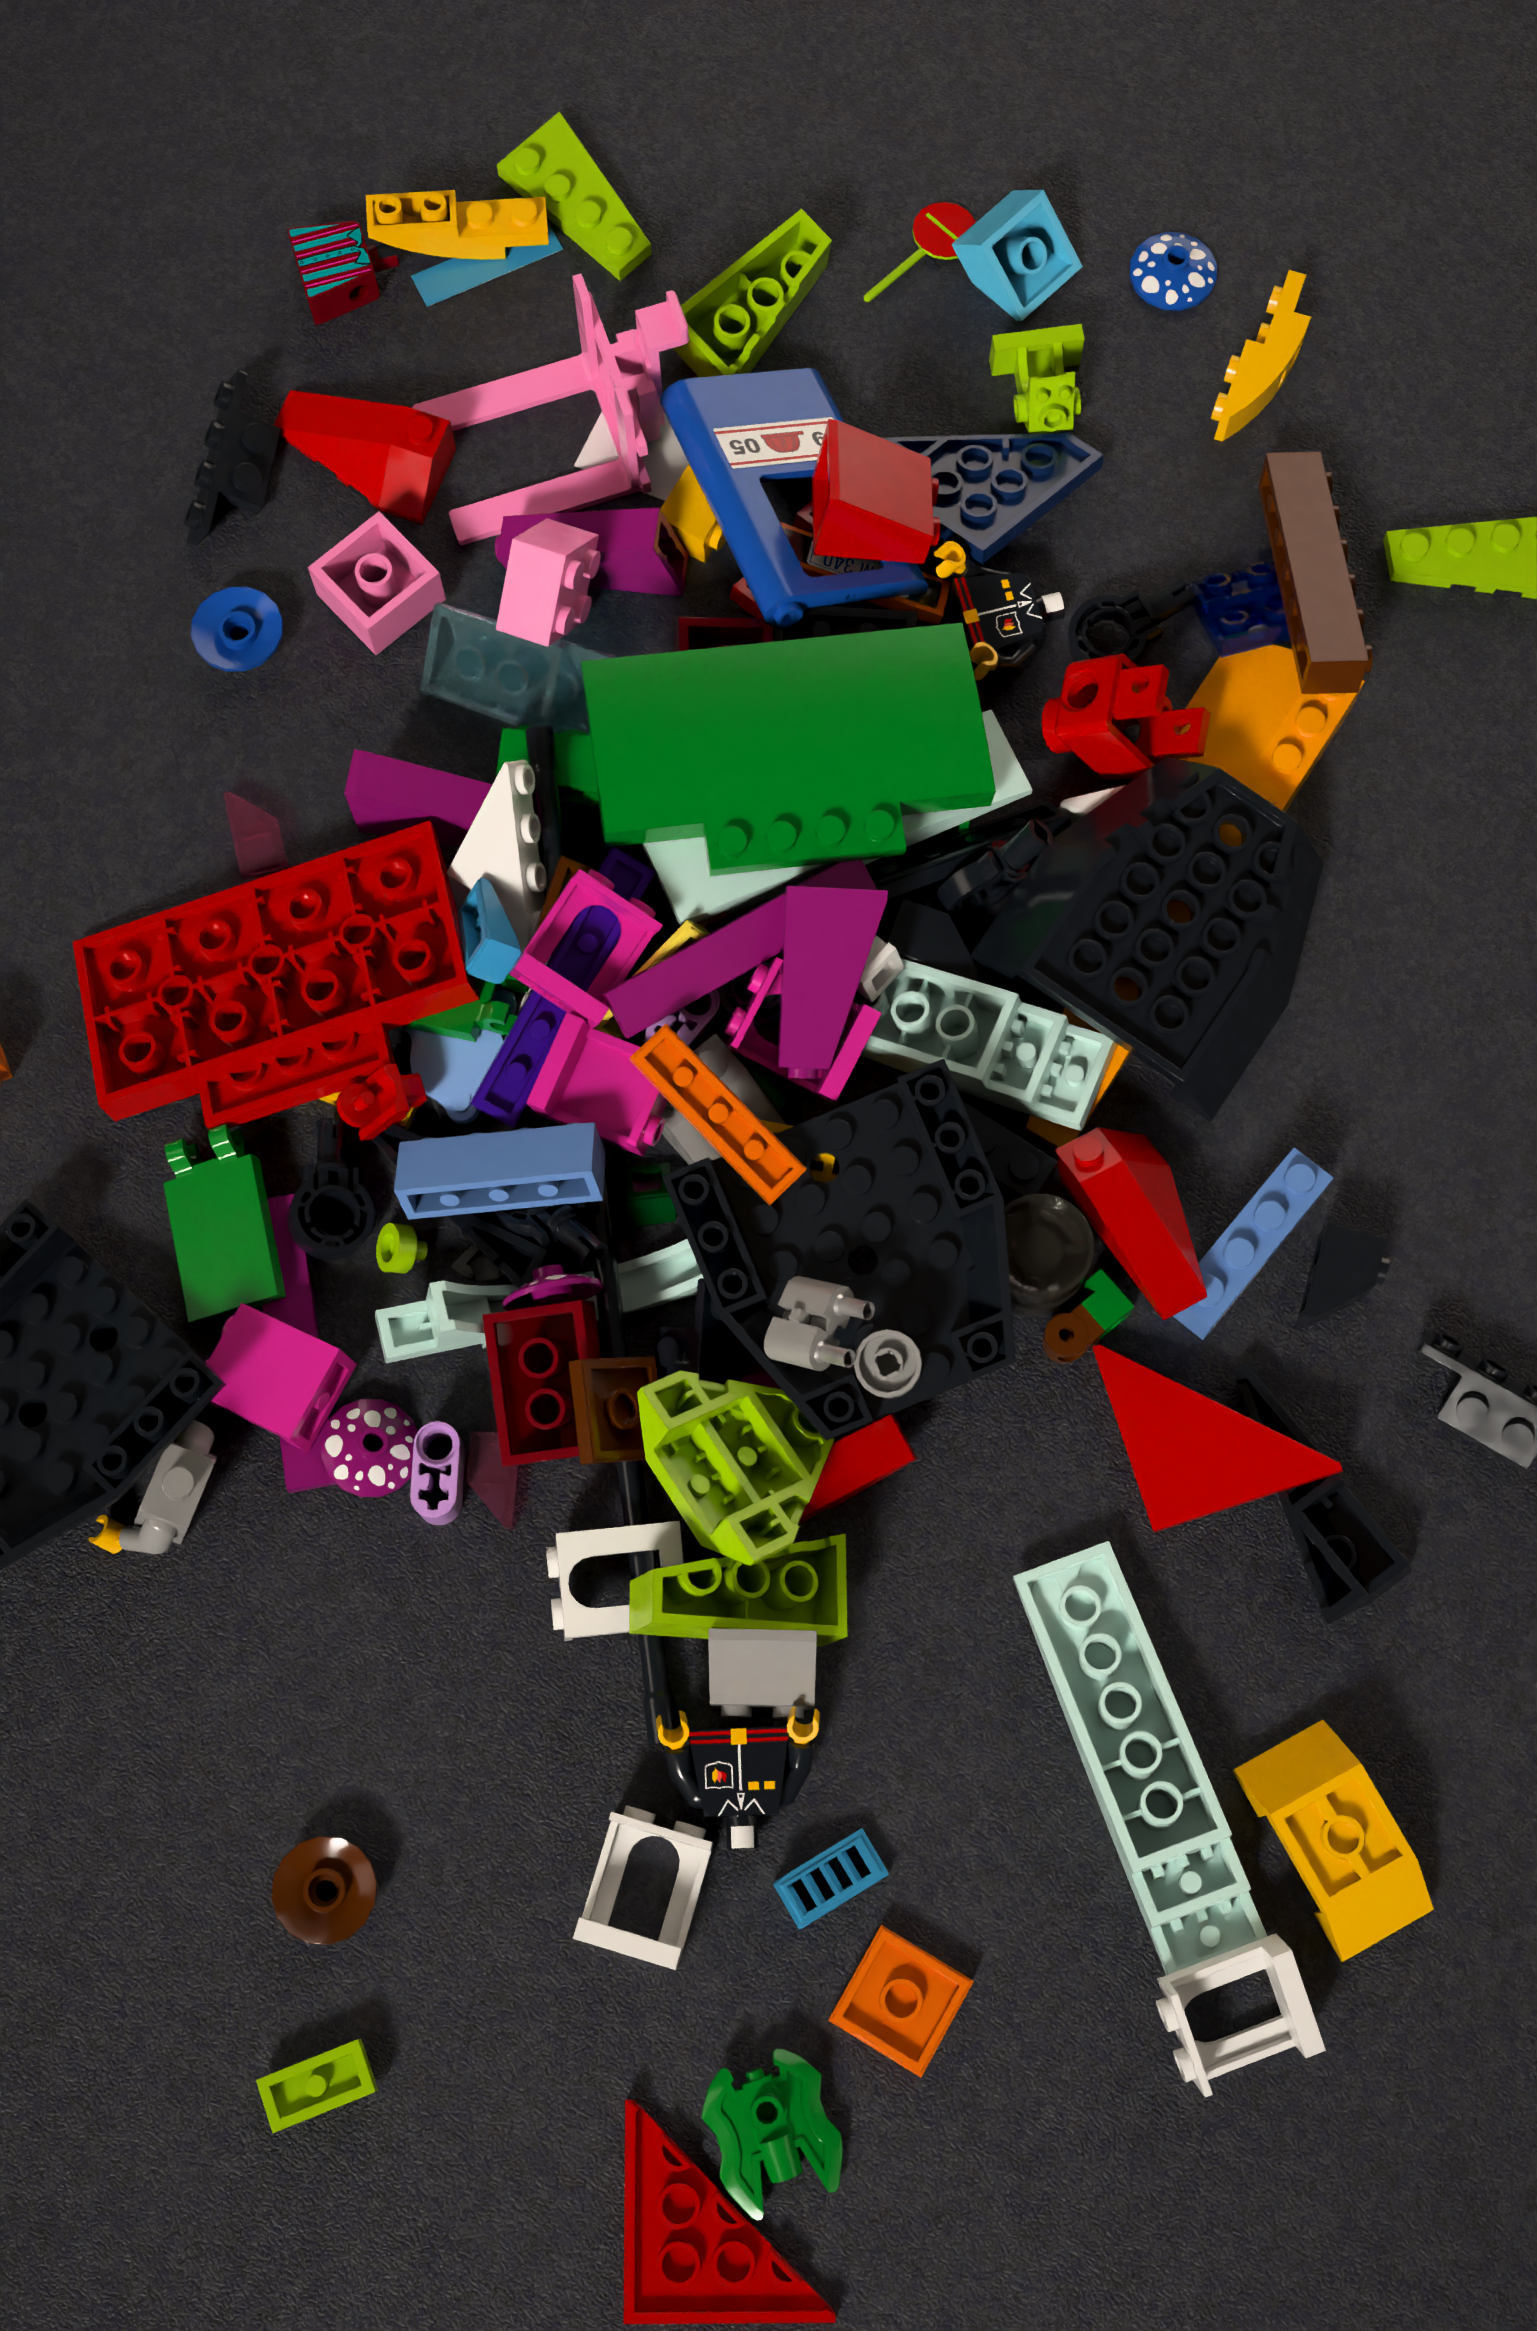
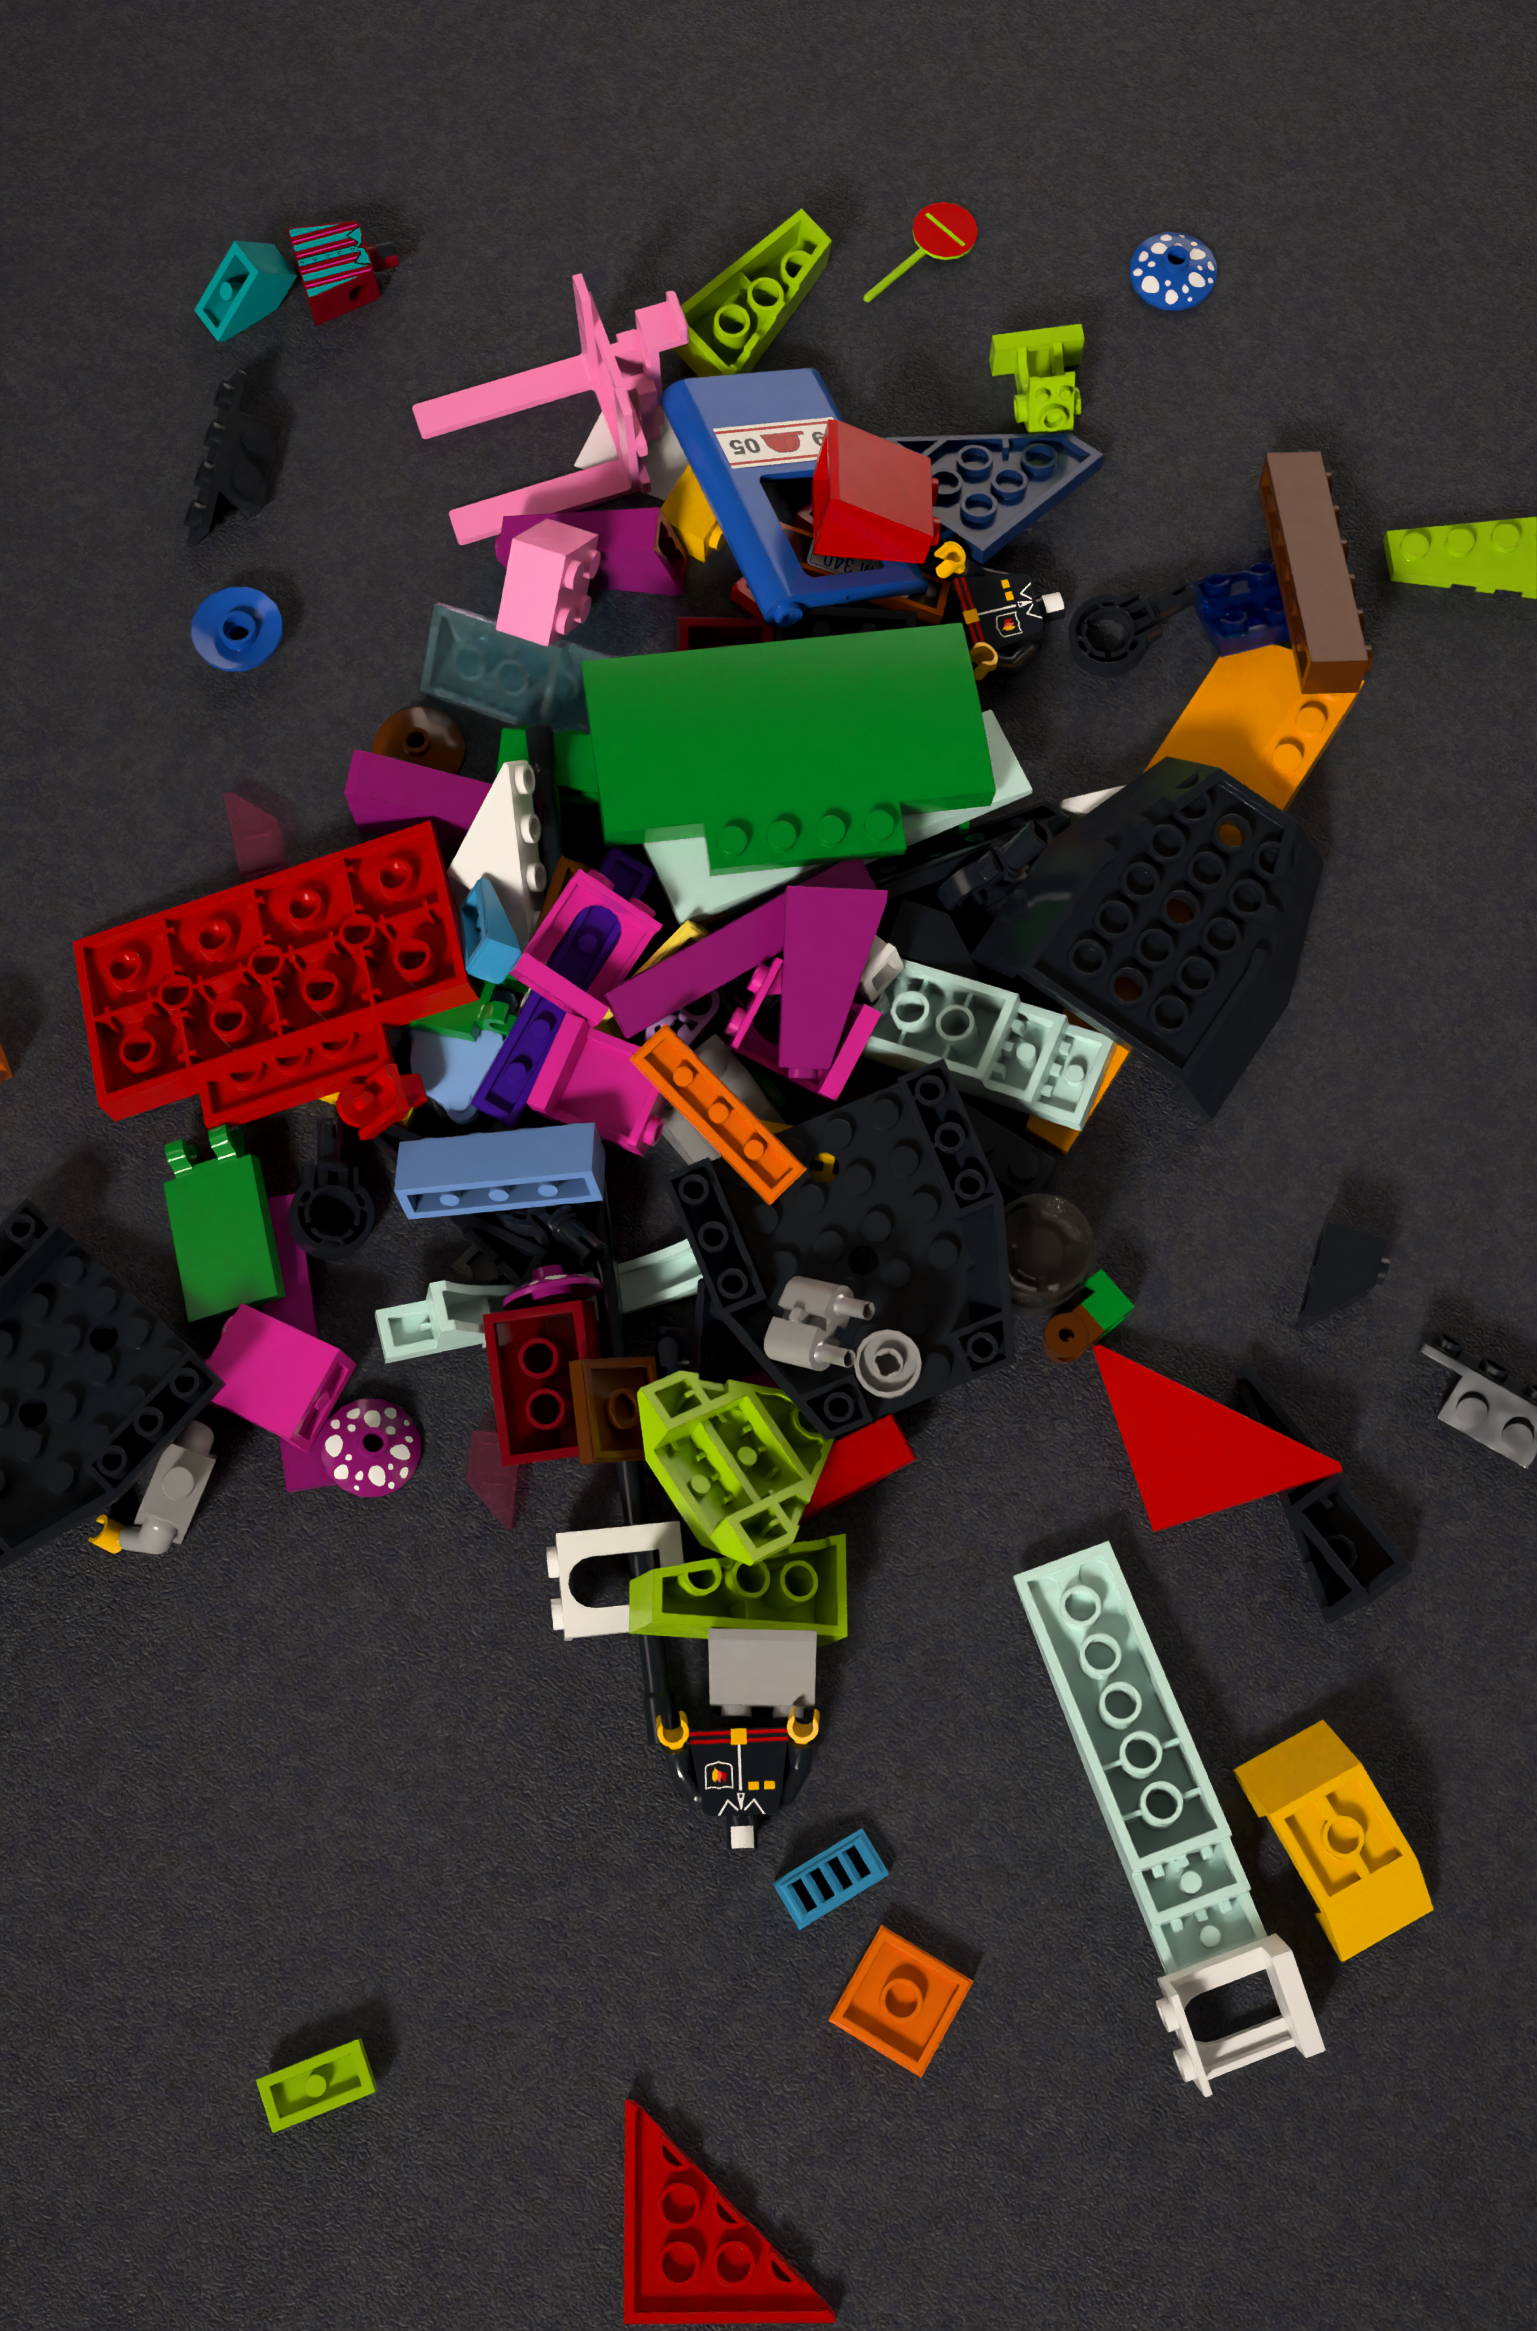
(244, 288): none -> teal slope
(298, 1883): reddish brown dish -> none
(376, 447): red wedge -> none
(377, 583): bright pink brick -> none
(399, 1248): lime tile -> none
(424, 1484): lavender beam -> none
(443, 744): none -> reddish brown dish
(452, 229): yellow slope -> none
(463, 274): dark azure sticker -> none
(576, 196): lime wing -> none
(620, 1839): white panel -> none
(647, 1196): dark green slope -> none
(767, 2124): green piece -> none
(1018, 252): medium azure slope -> none
(1105, 698): red piece -> none
(1136, 1211): red wedge -> none
(1254, 1238): medium blue brick -> none
(1263, 363): yellow slope -> none

